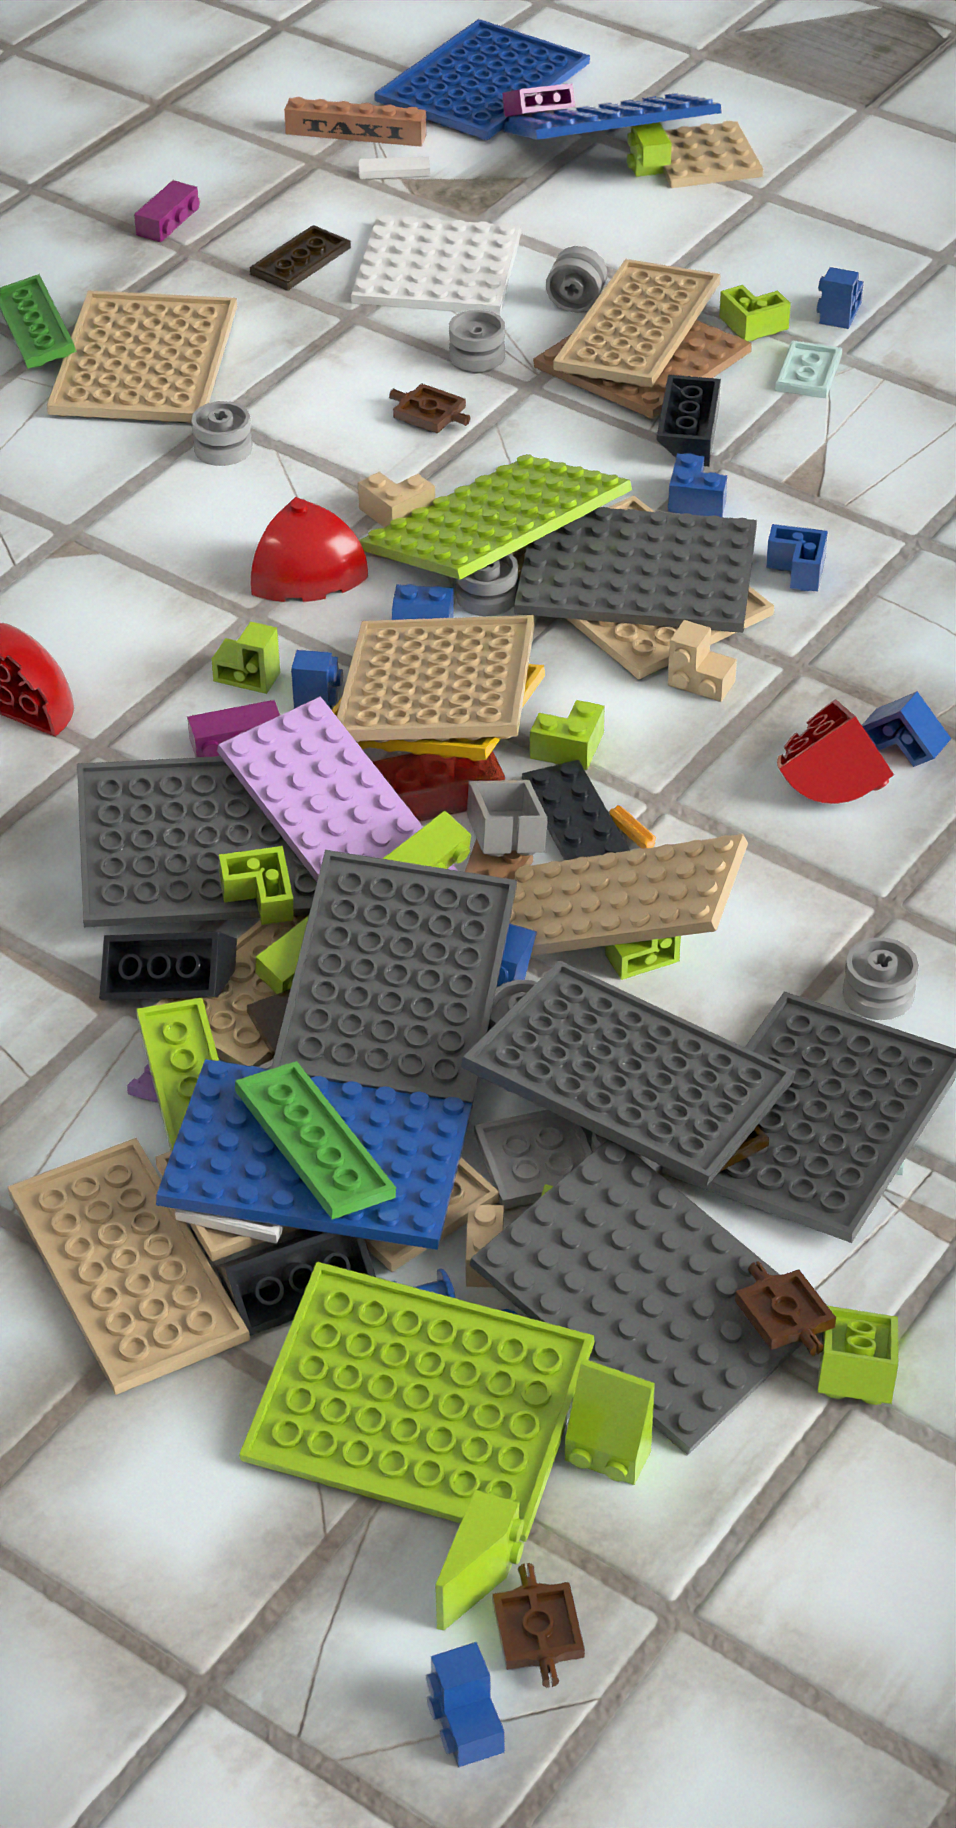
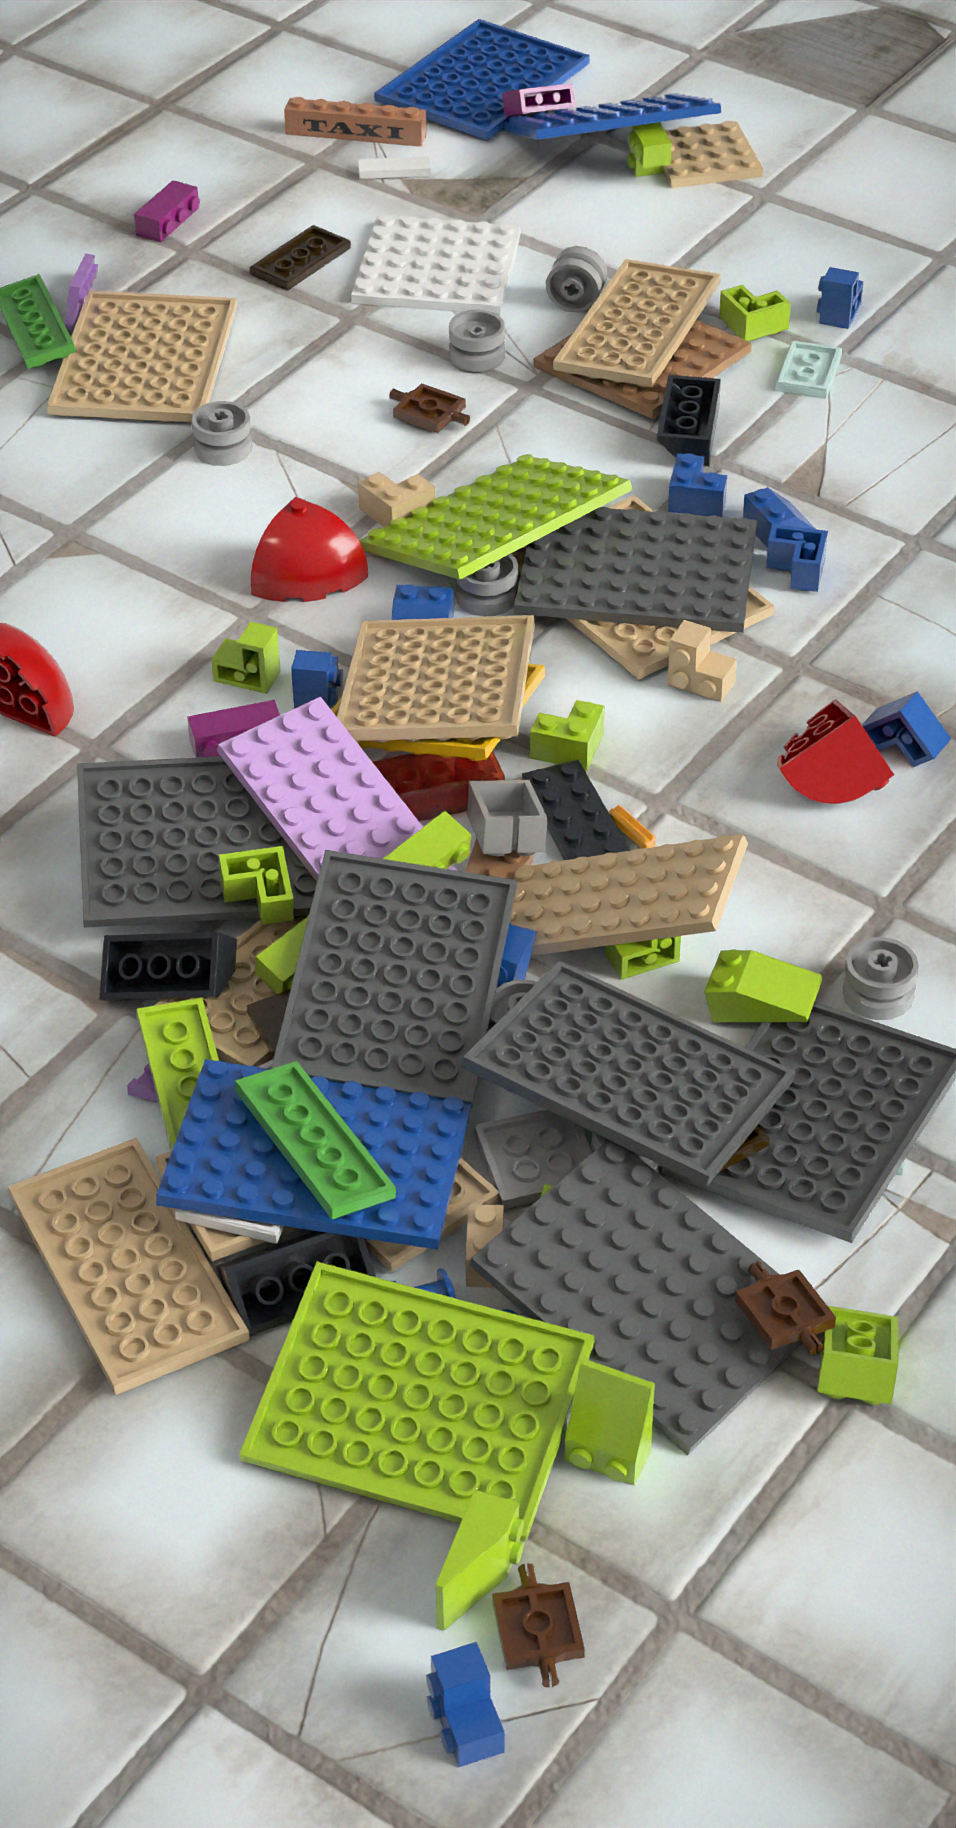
(80, 289): none -> medium lavender wing
(759, 989): none -> lime slope
(769, 509): none -> blue slope

